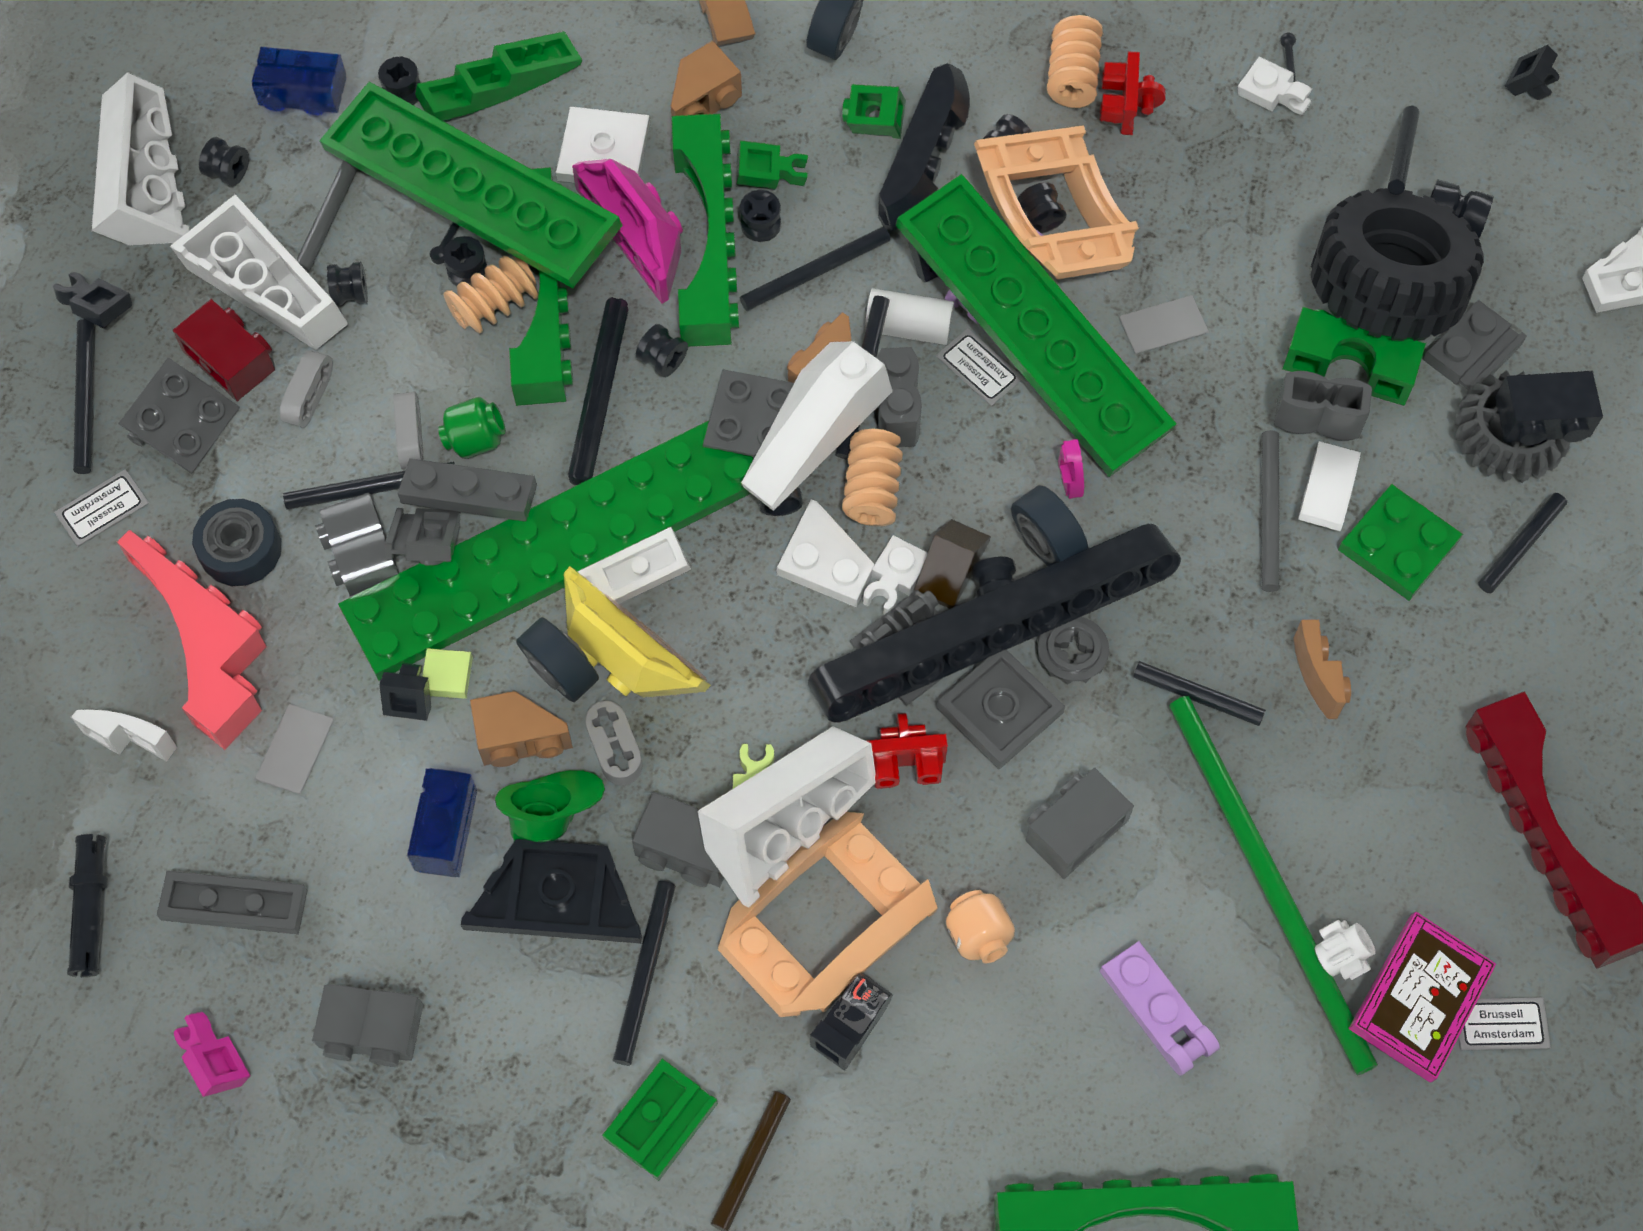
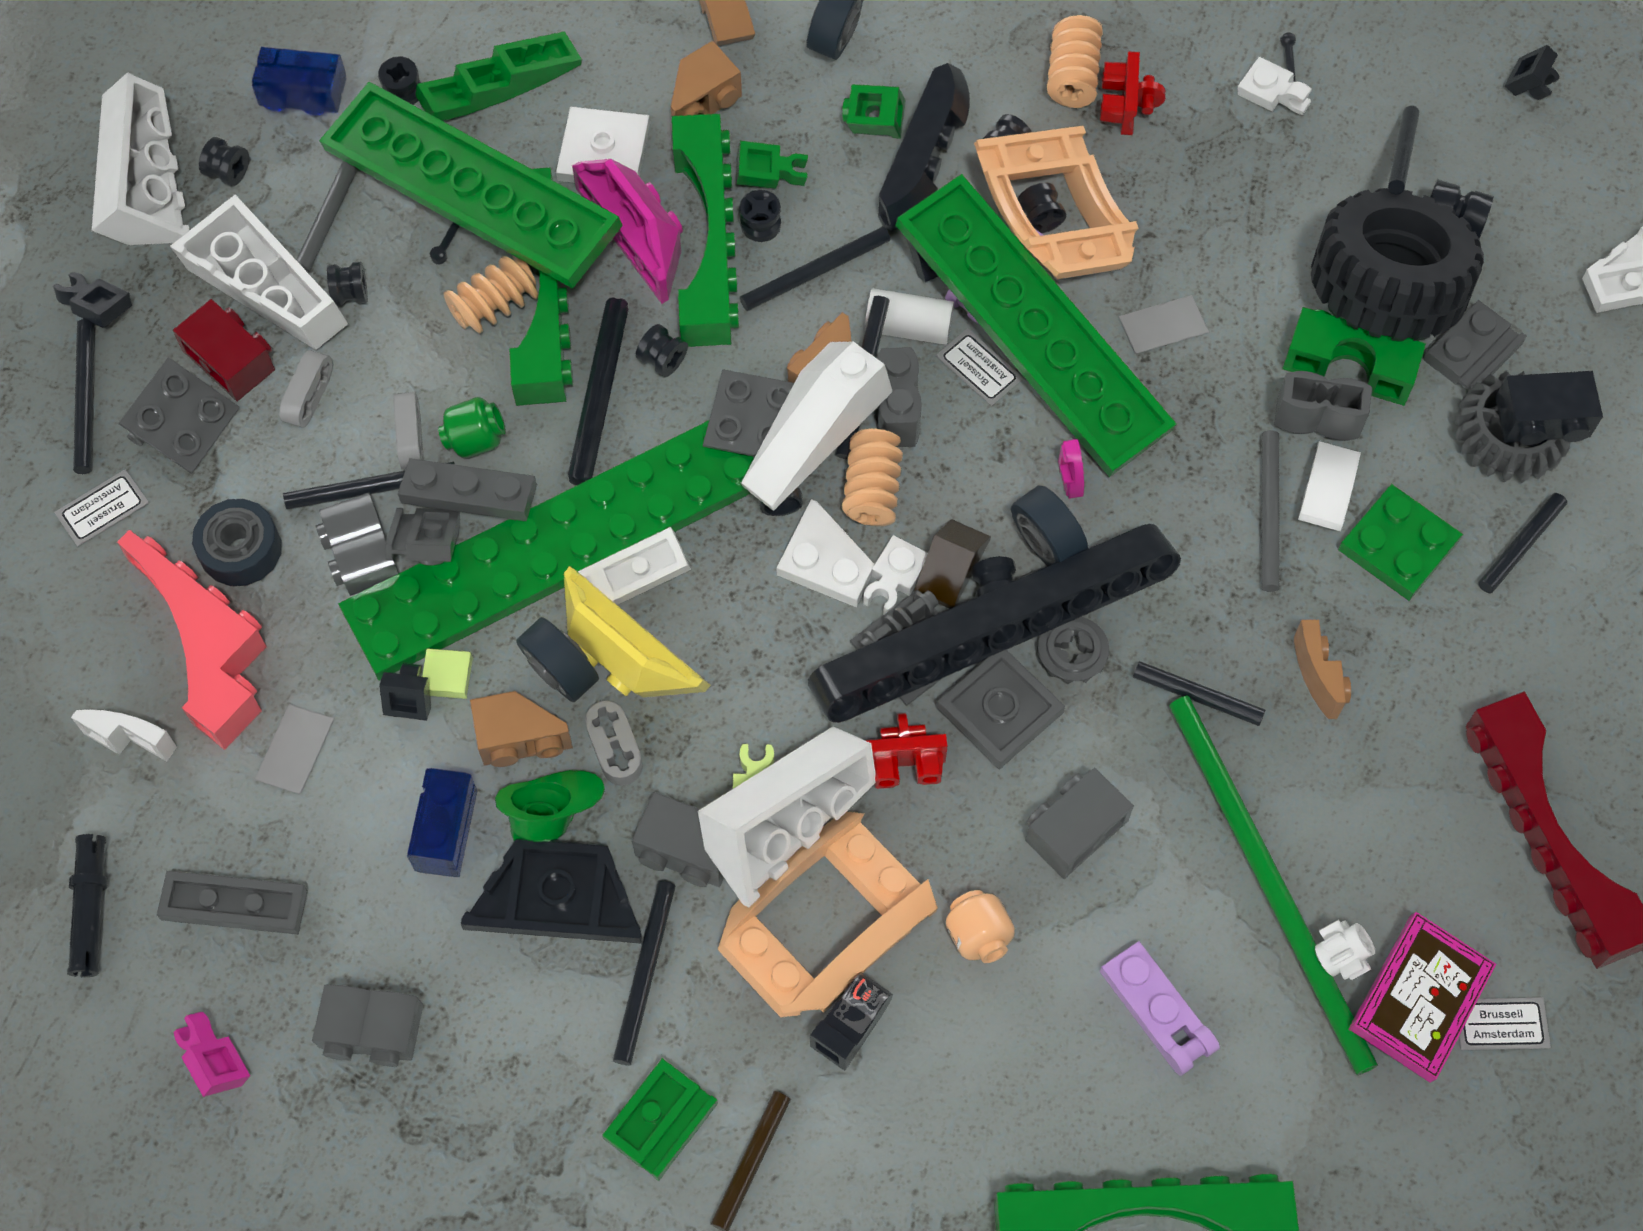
(473, 255): black wheel -> none
(658, 639): medium nougat piece -> none

